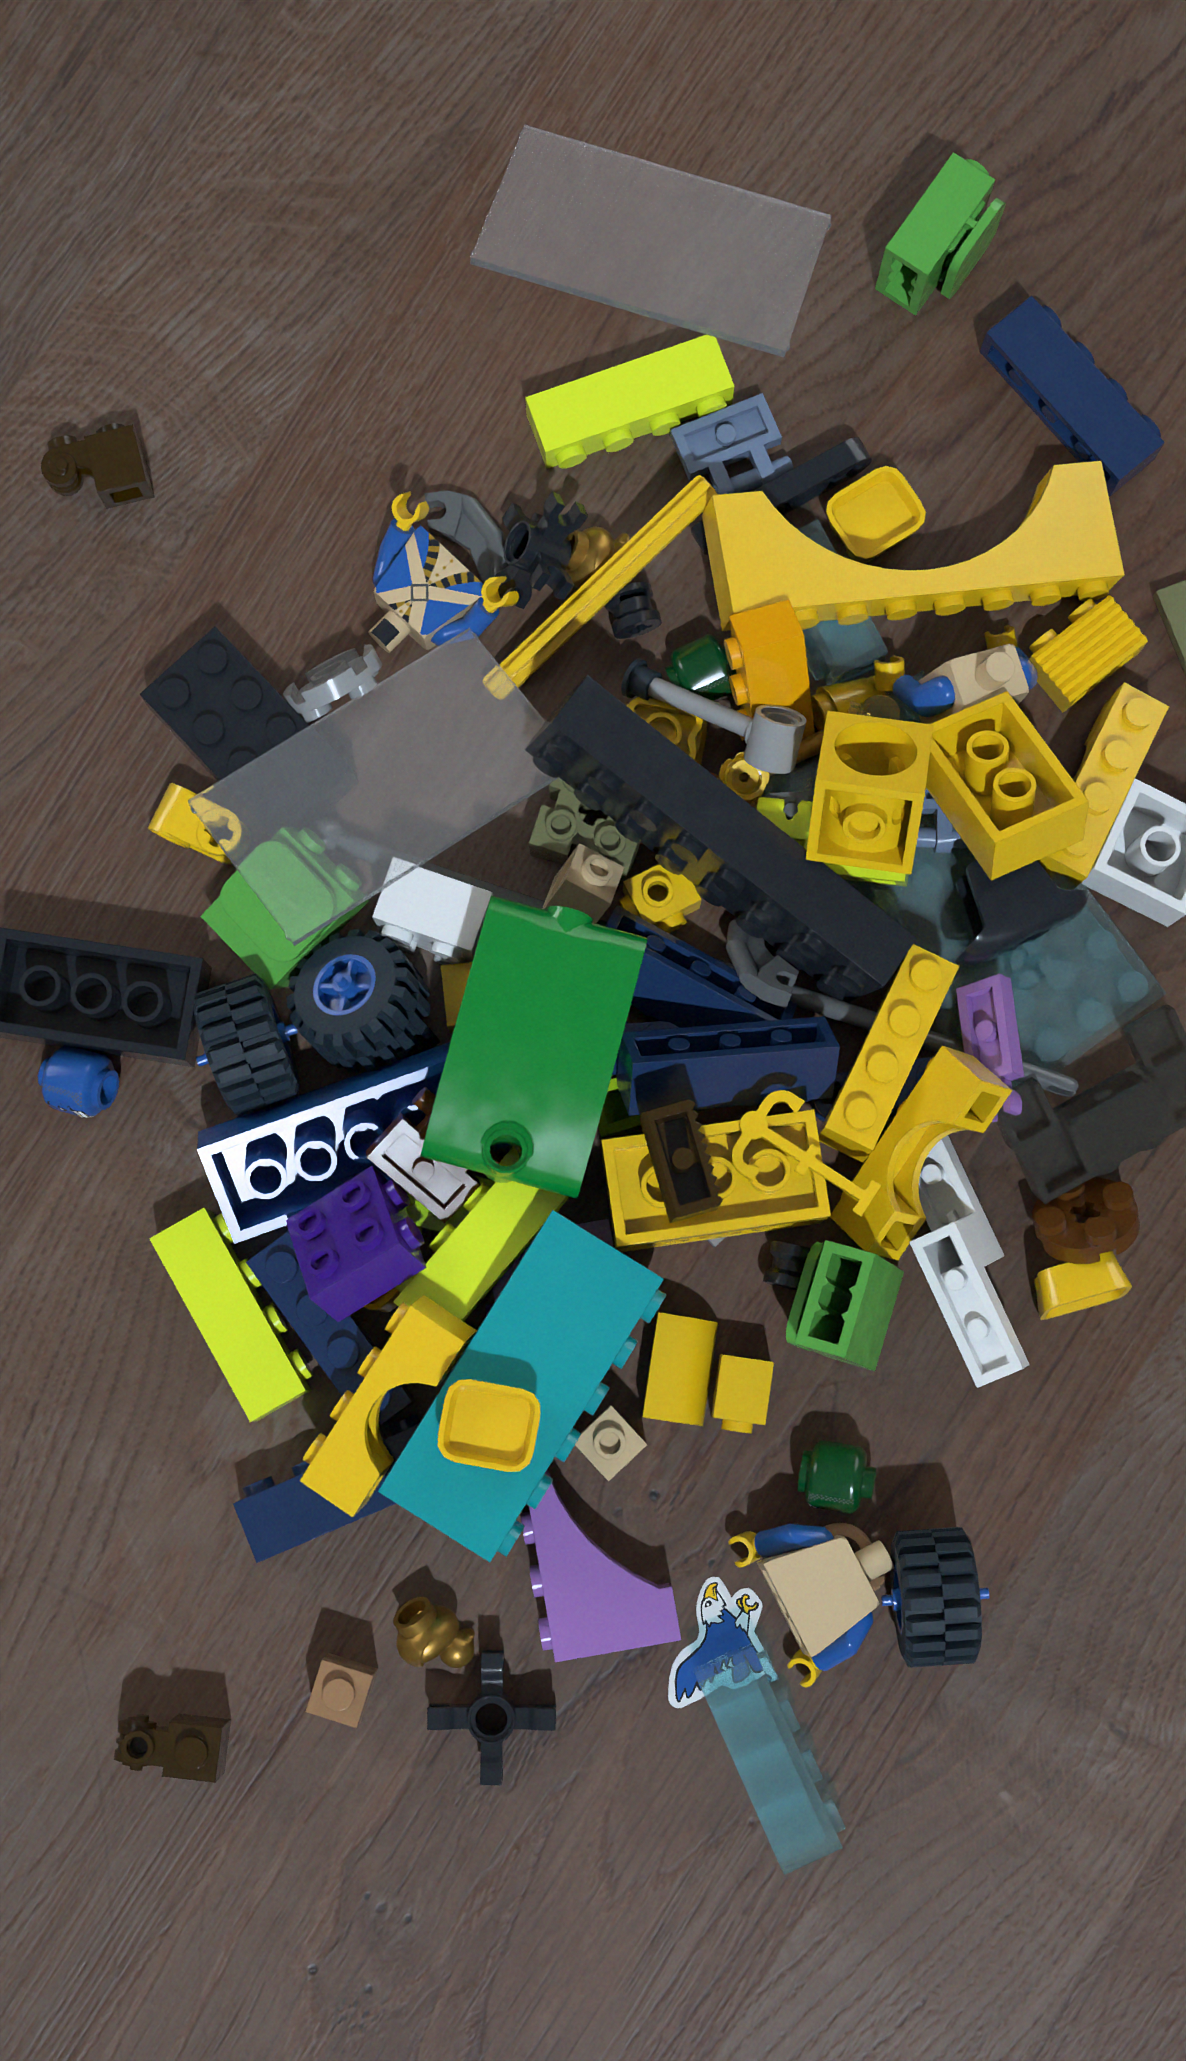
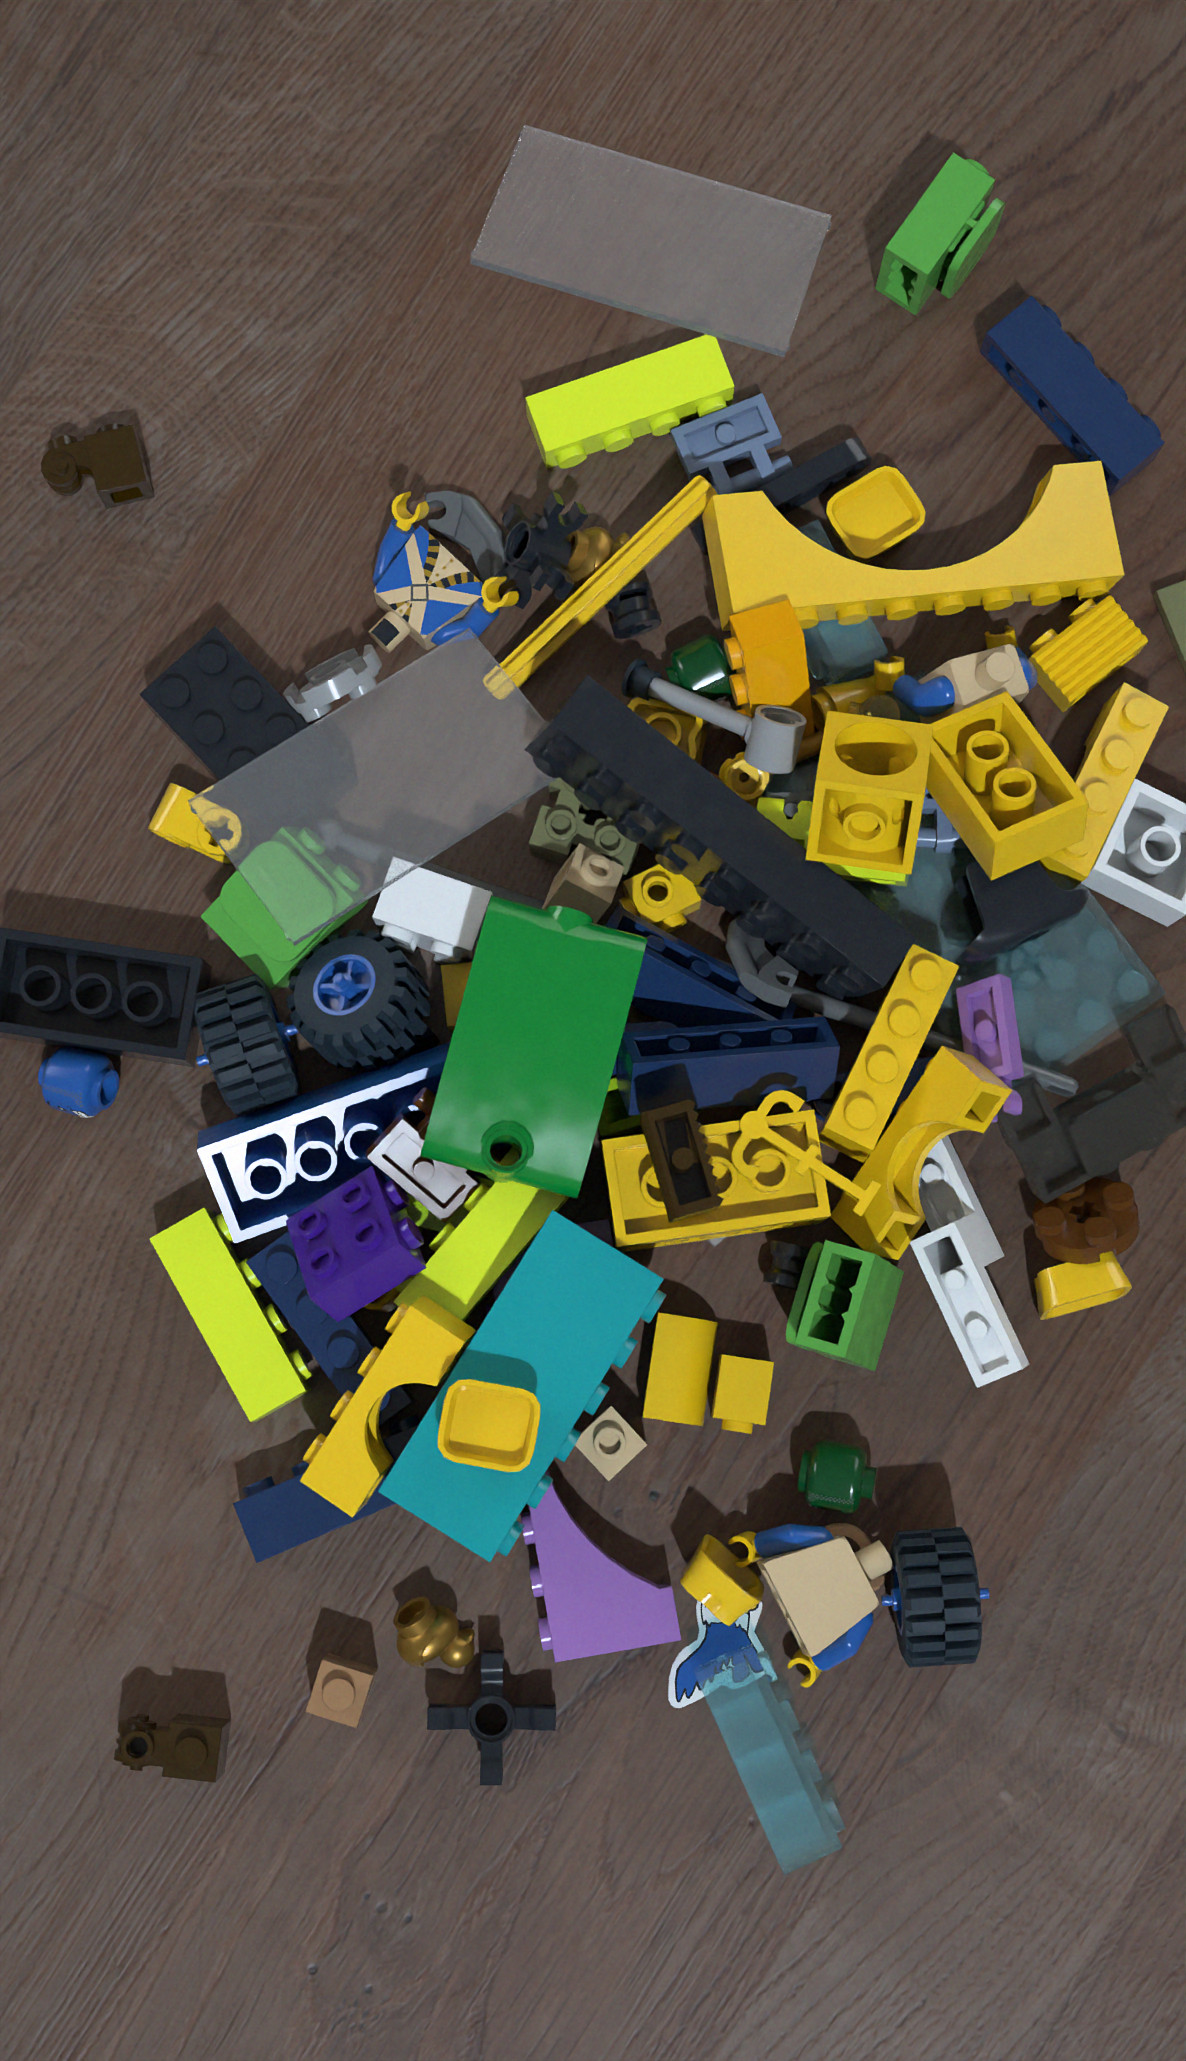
(719, 1583): none -> yellow piece

